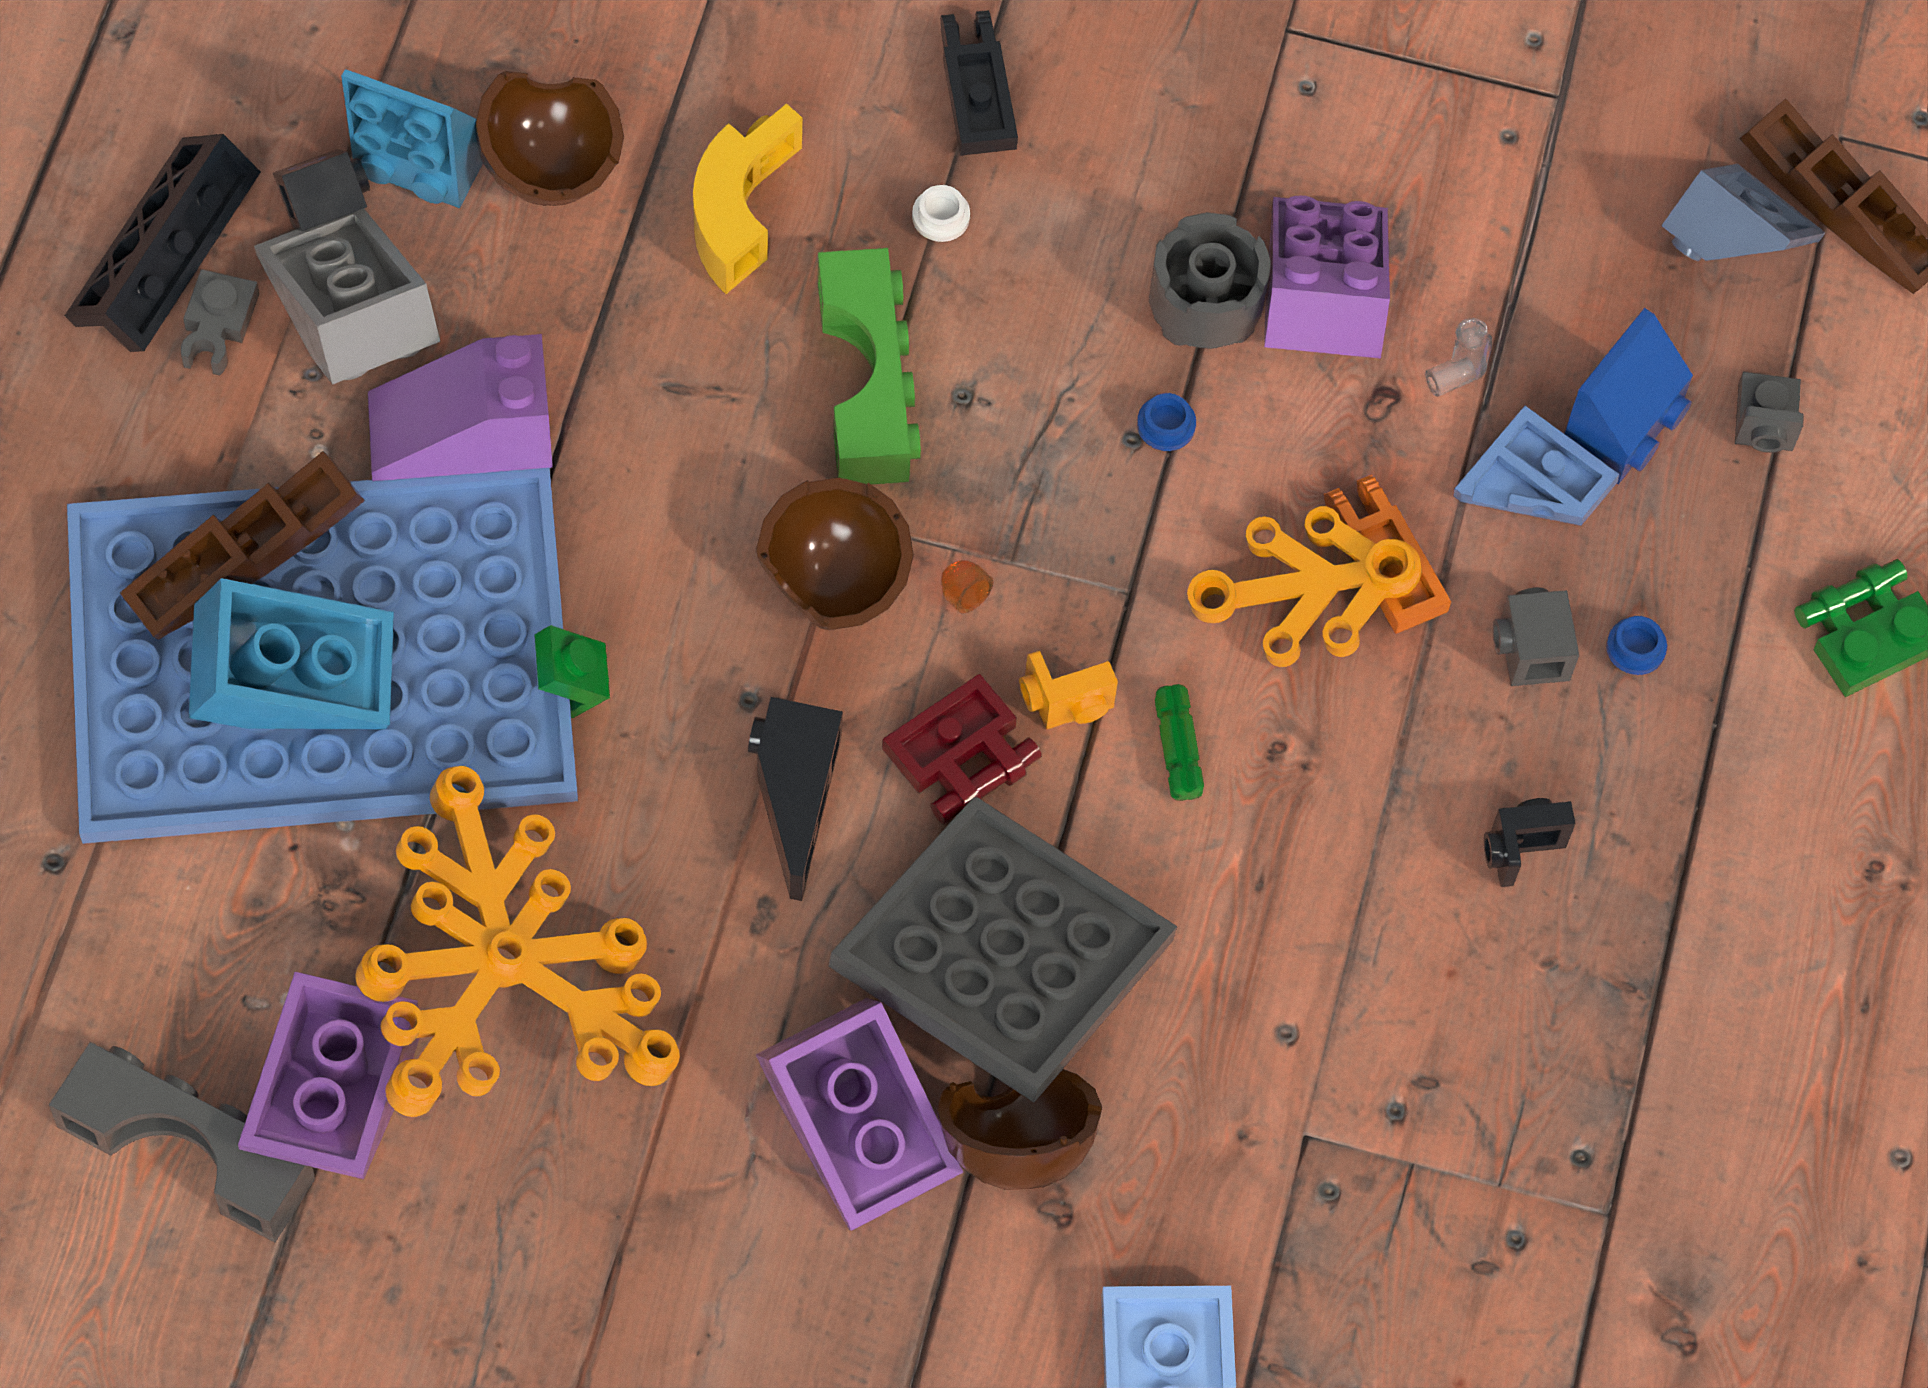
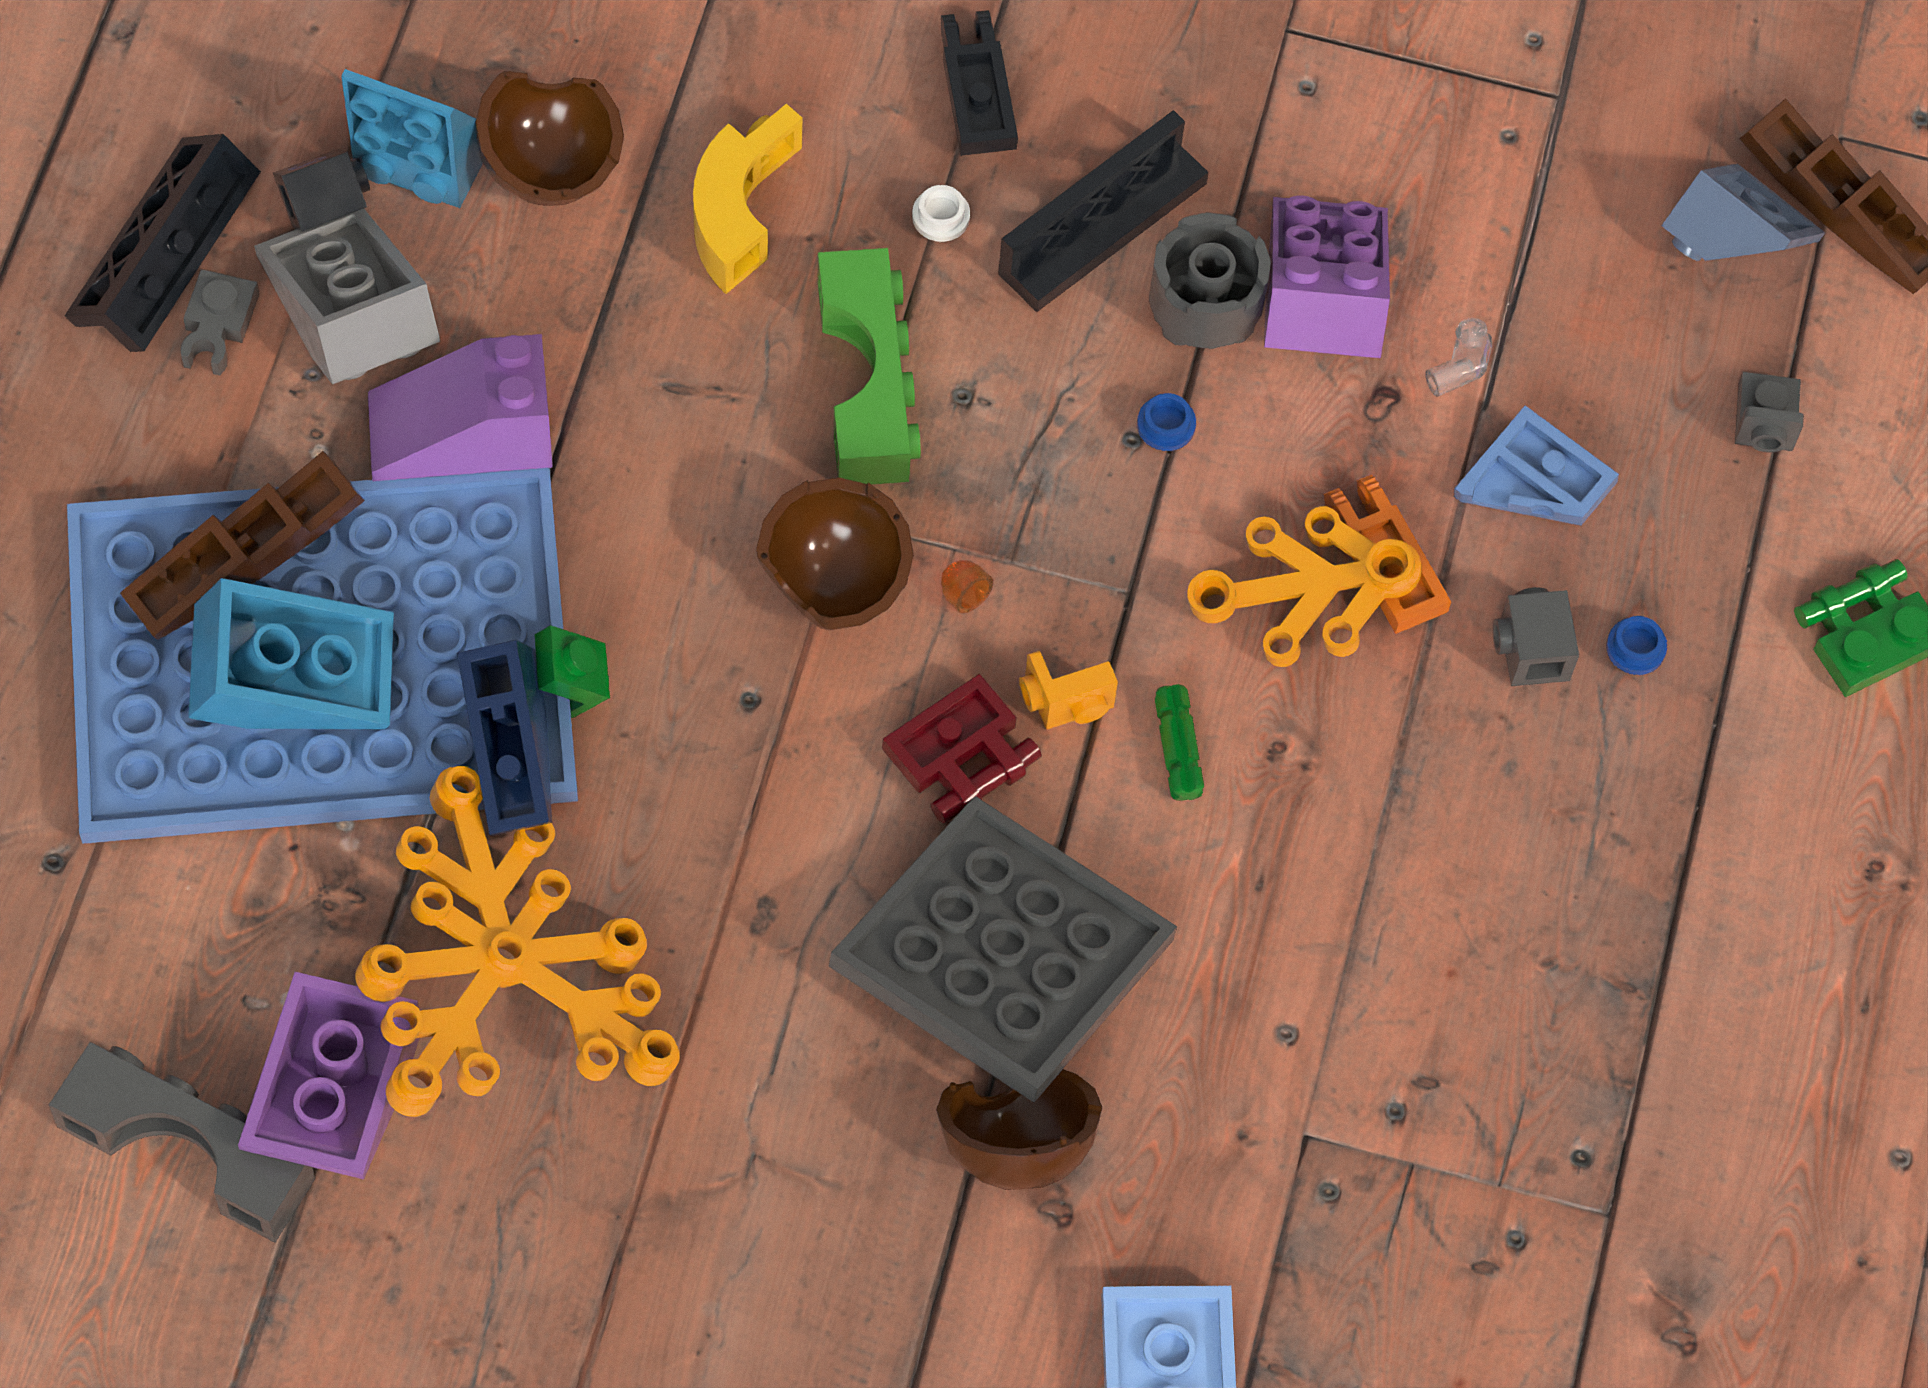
(508, 734): none -> dark blue slope
(794, 771): black slope -> none
(859, 1112): medium lavender slope -> none
(1100, 213): none -> black fence
(1526, 828): black bracket -> none
(1631, 397): blue slope -> none

